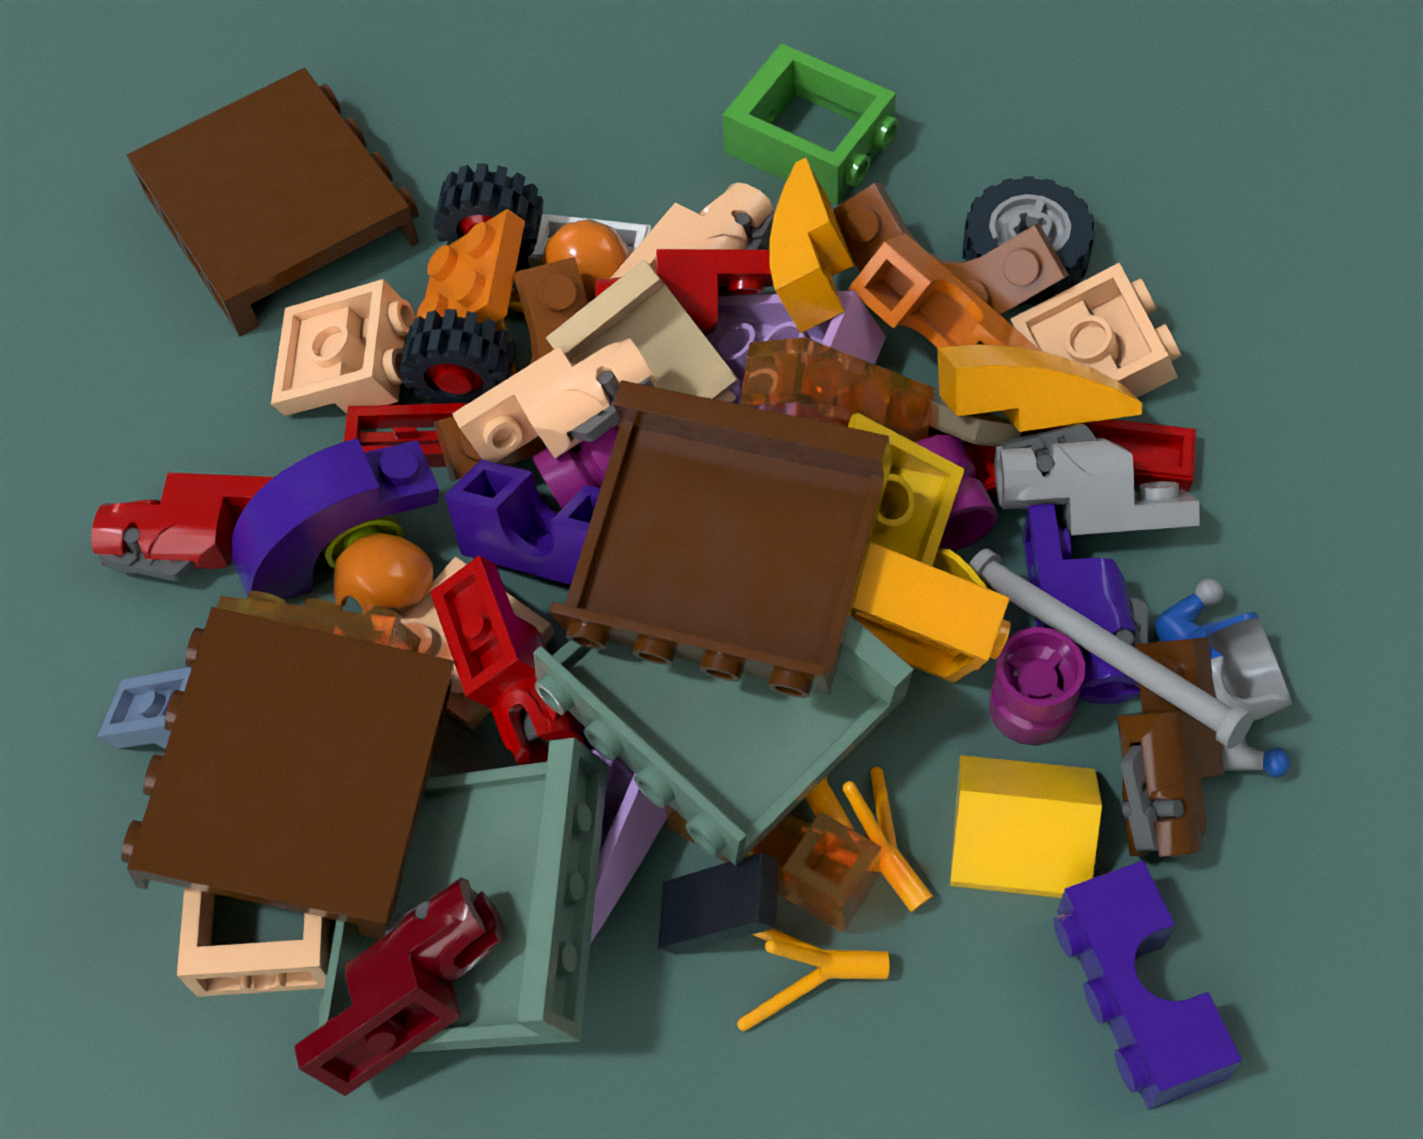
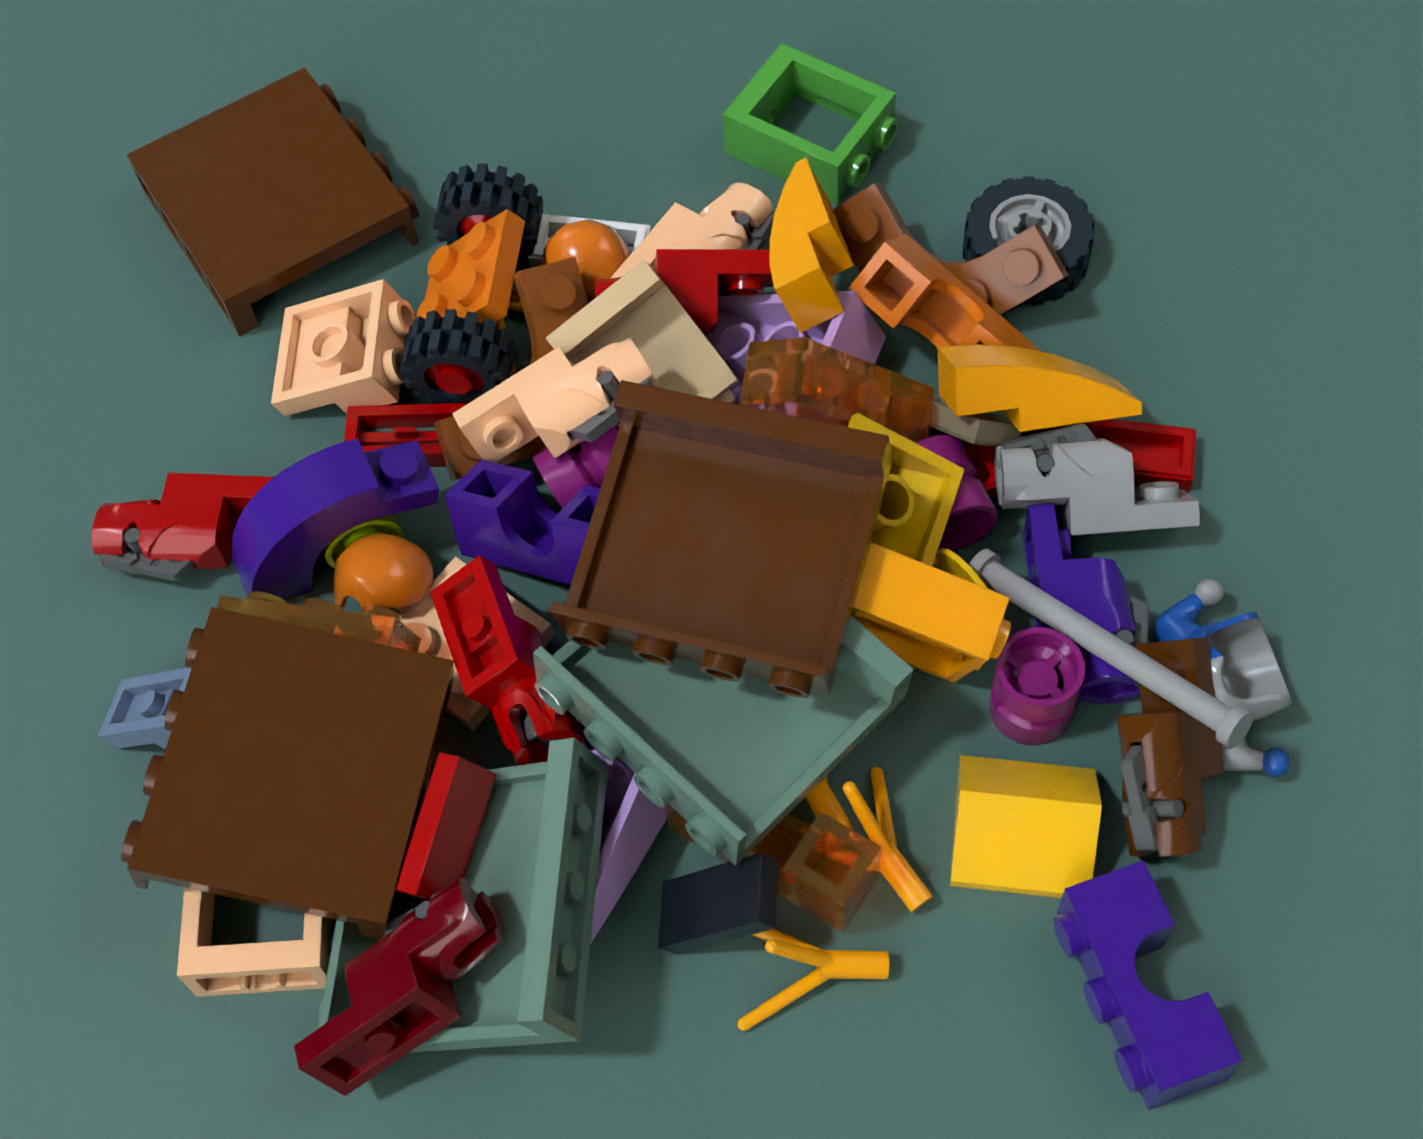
(446, 826): none -> red tile
(1105, 328): light nougat plate -> none

